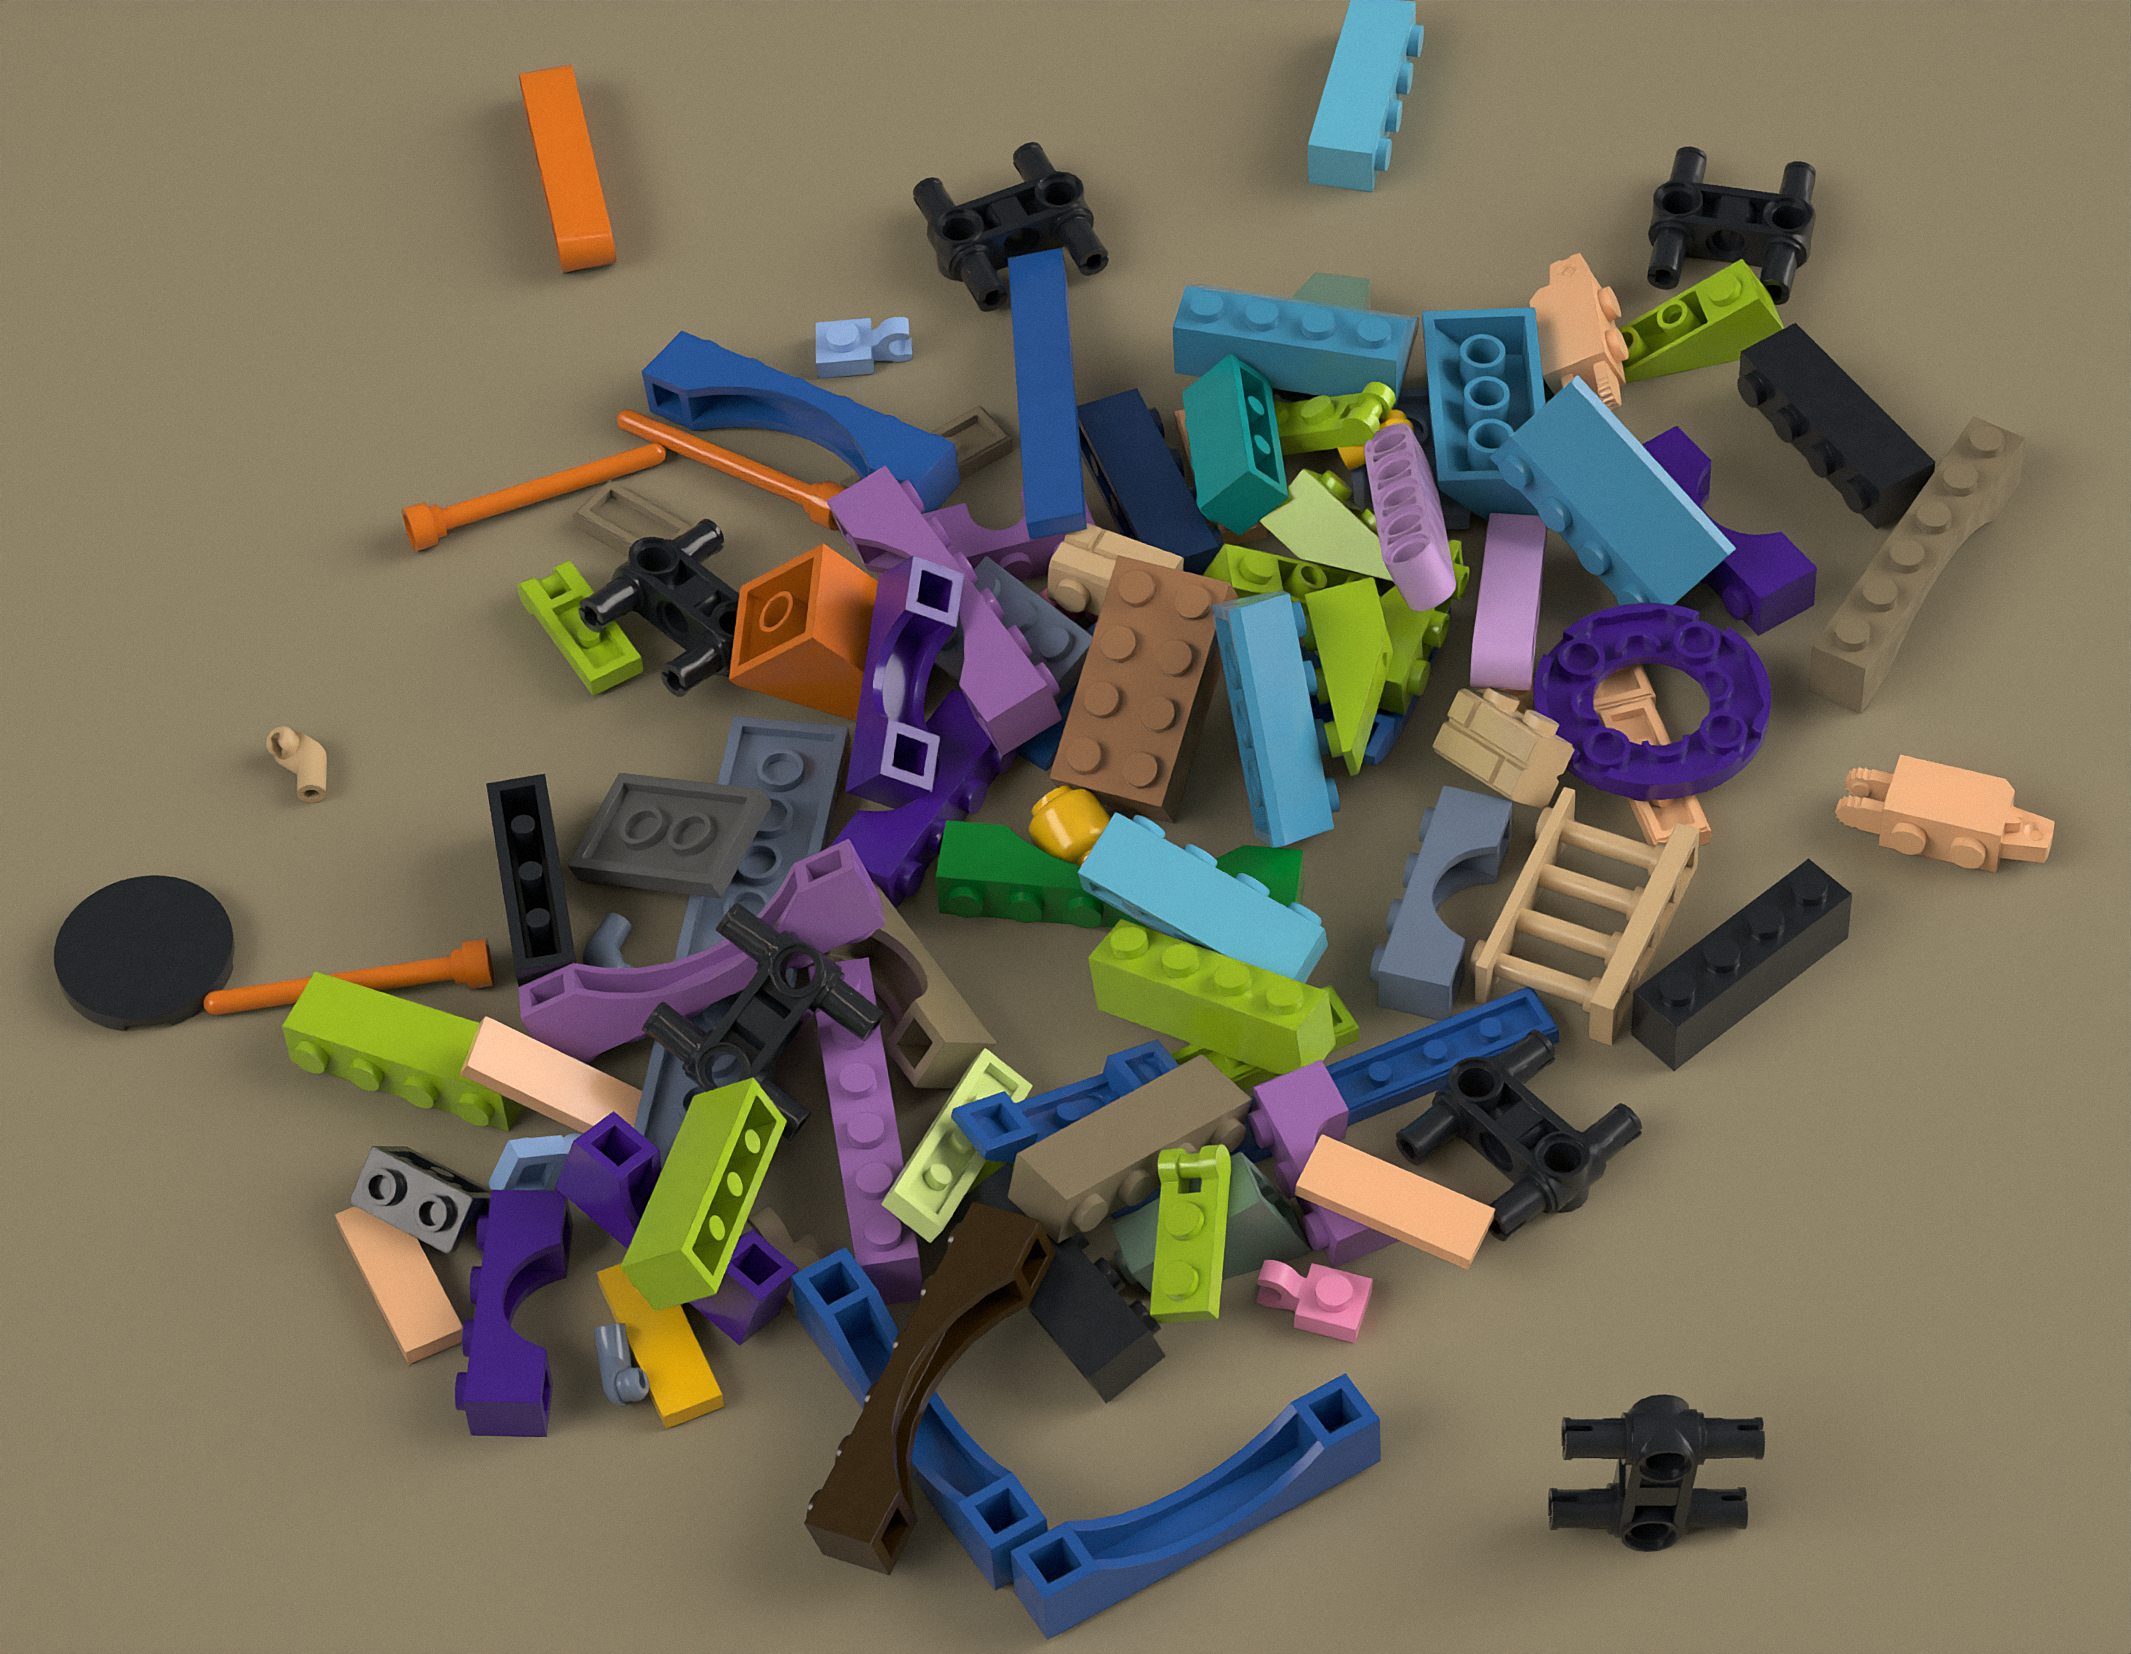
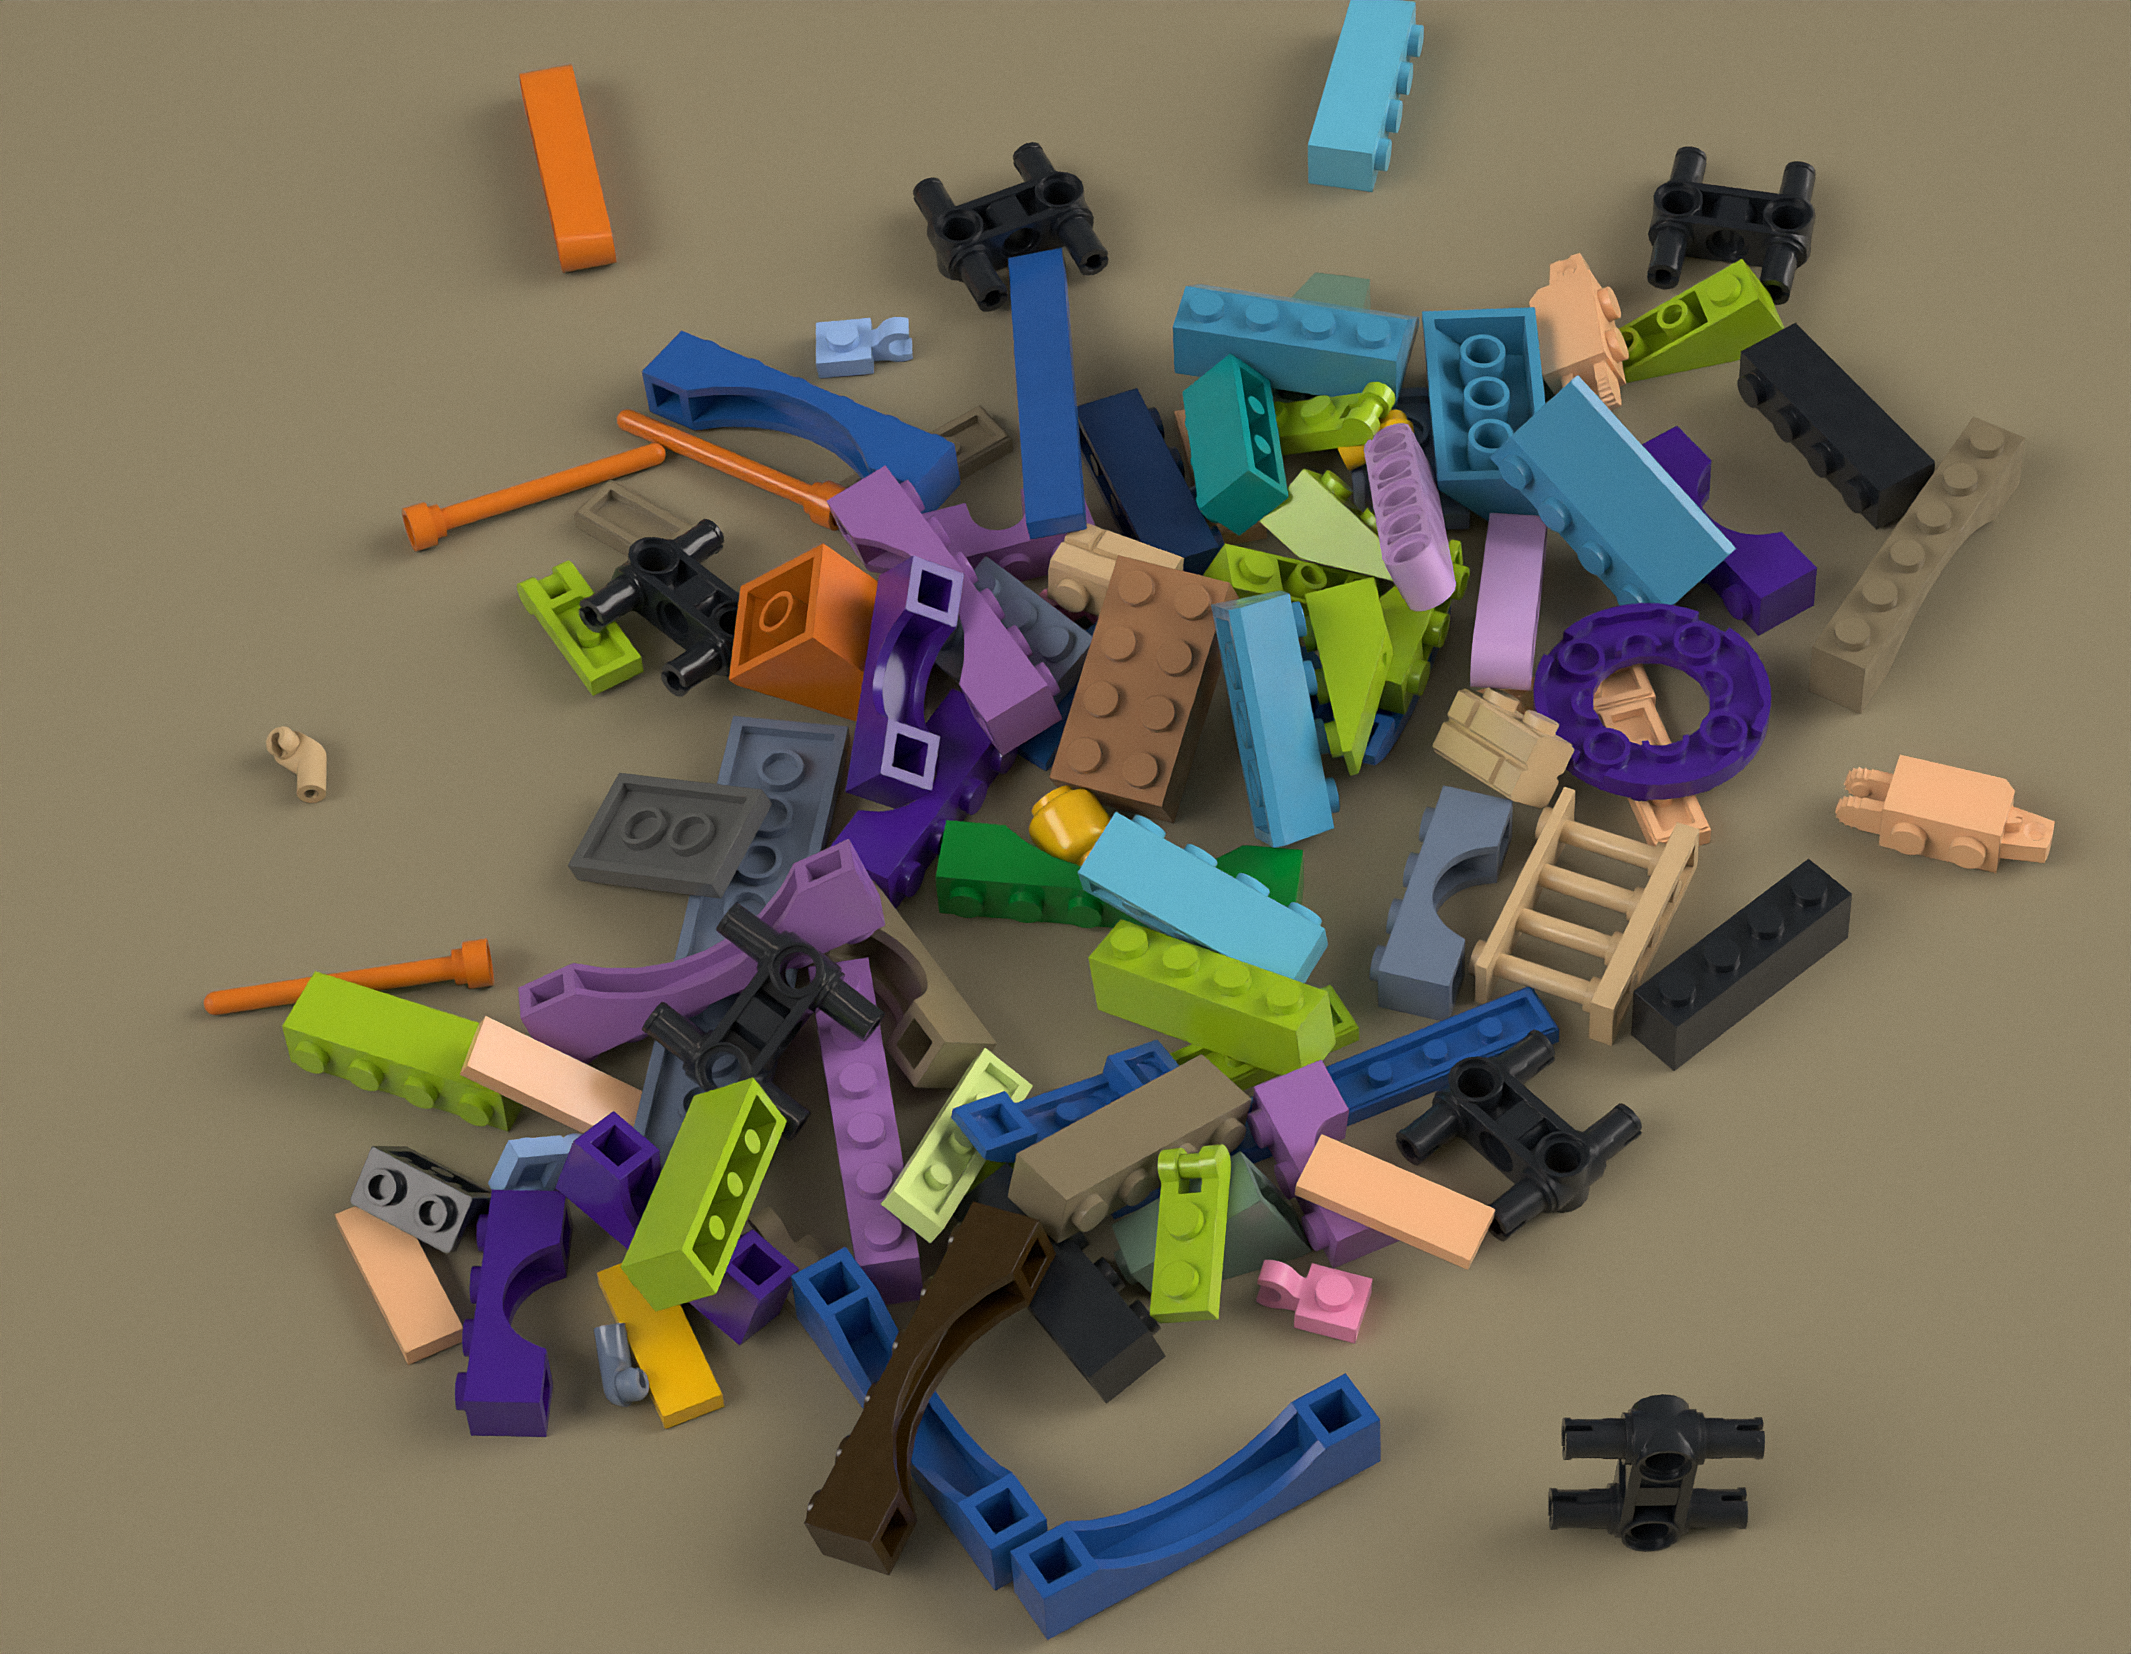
(144, 952): black tile -> none
(531, 877): black brick -> none
(607, 940): sand blue arm -> none

